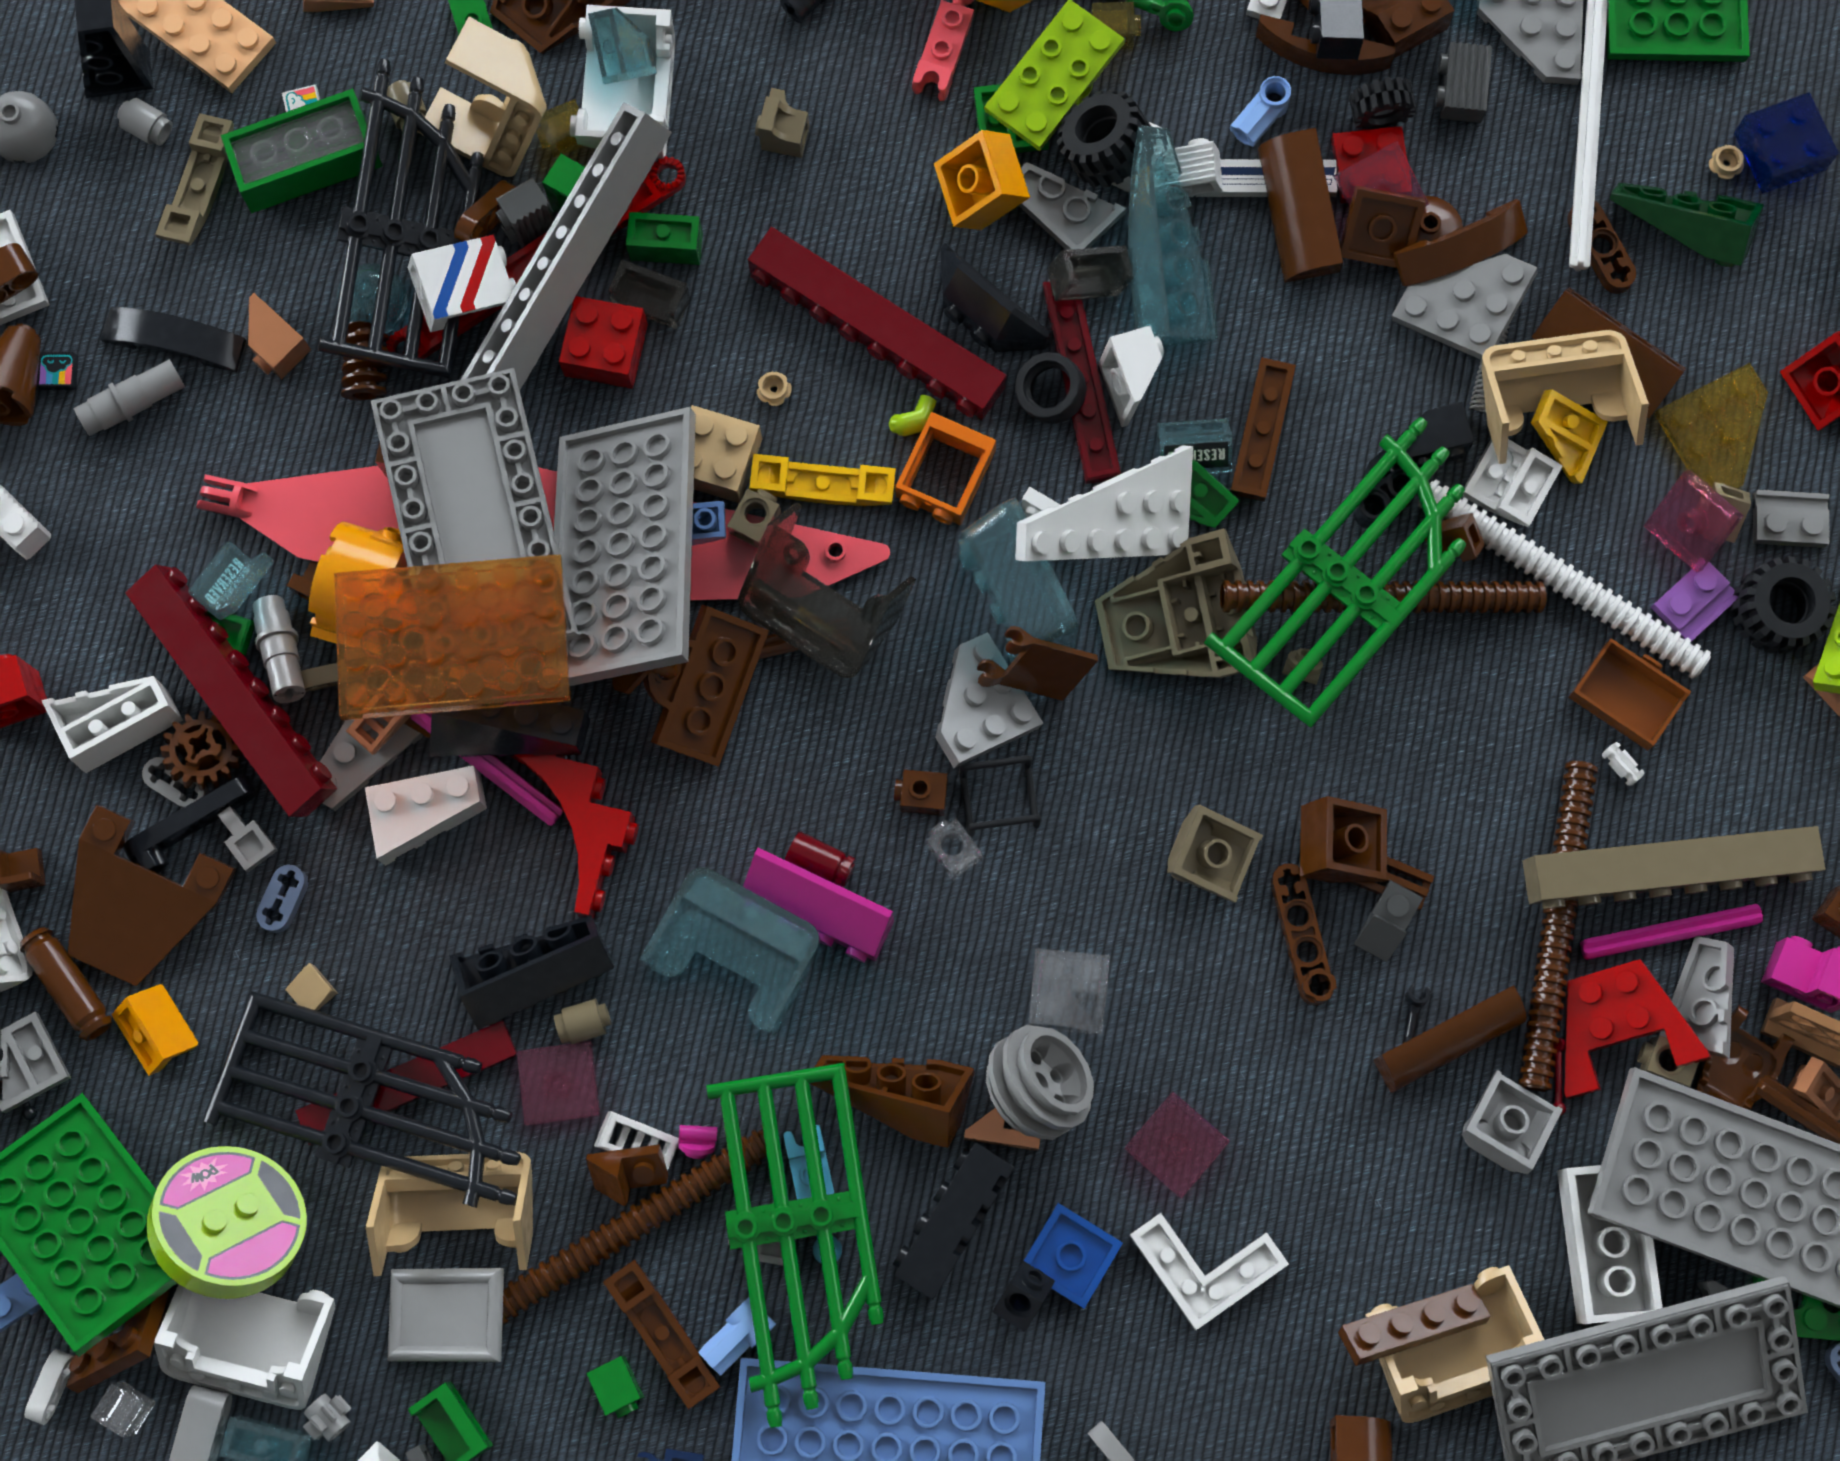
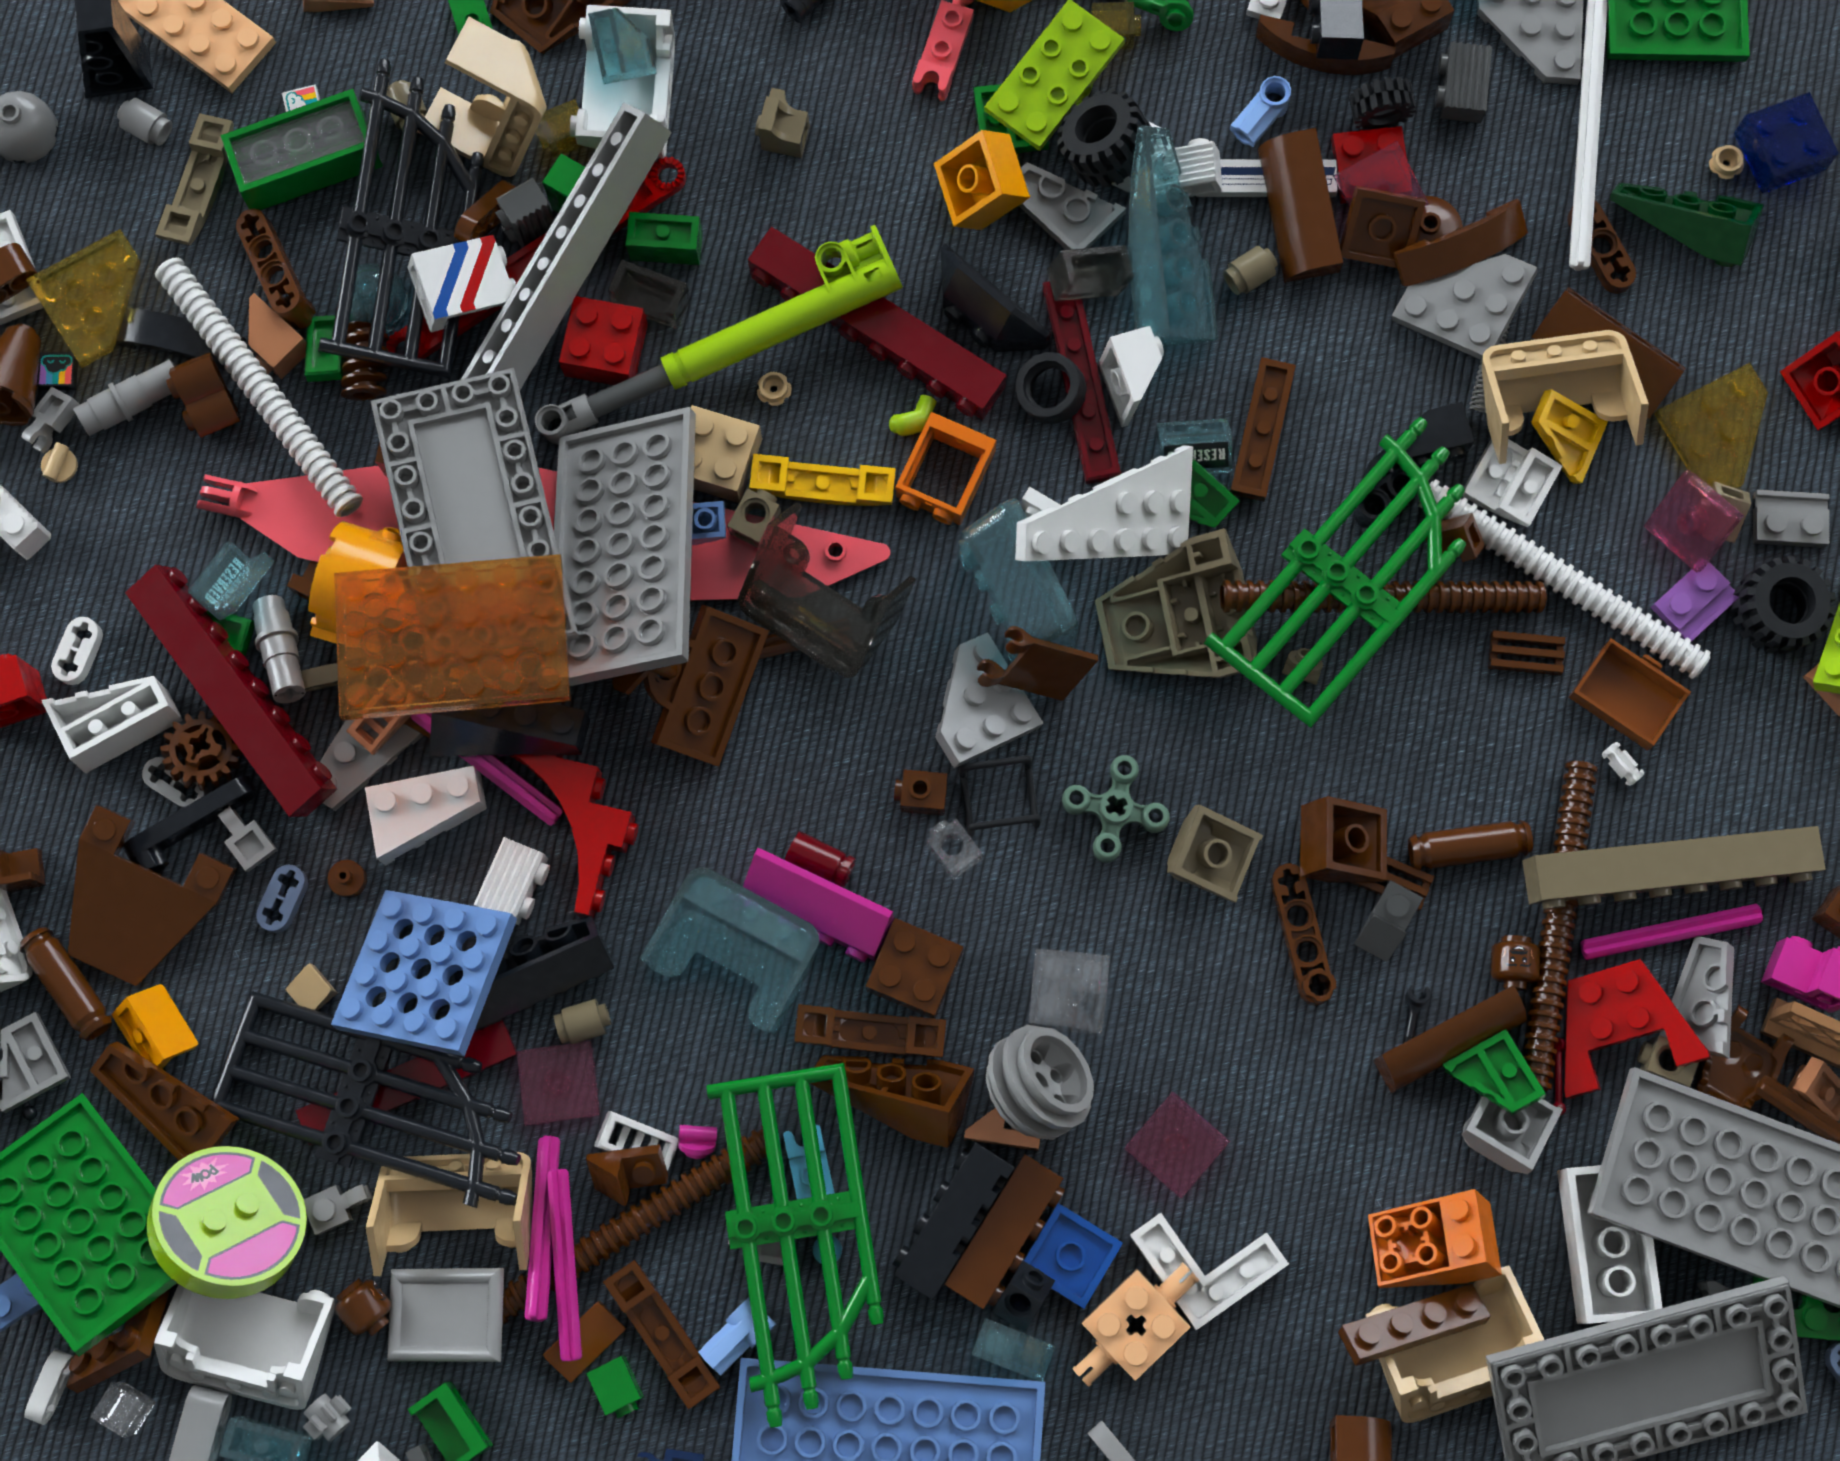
(50, 414): none -> light grey plate
(59, 464): none -> tan plate
(70, 648): none -> white beam
(89, 295): none -> clear yellow plate
(162, 1103): none -> reddish brown wing
(203, 394): none -> reddish brown brick
(258, 386): none -> white piece
(294, 308): none -> reddish brown beam
(321, 365): none -> green plate
(331, 1207): none -> light grey plate
(353, 883): none -> reddish brown tile
(363, 1307): none -> reddish brown head
(466, 998): none -> medium blue piece
(513, 879): none -> white brick
(541, 1240): none -> dark pink axle
(564, 1265): none -> dark pink axle
(597, 1331): none -> dark orange slope
(858, 280): none -> lime piece
(870, 1032): none -> reddish brown slope
(914, 968): none -> reddish brown brick
(1004, 1231): none -> reddish brown brick
(1013, 1350): none -> clear light blue slope
(1110, 1324): none -> light nougat brick
(1118, 794): none -> sand green gear
(1250, 270): none -> dark tan brick
(1435, 1242): none -> orange slope
(1470, 844): none -> reddish brown axle
(1497, 1073): none -> green wing
(1515, 961): none -> reddish brown head
(1531, 639): none -> reddish brown tile

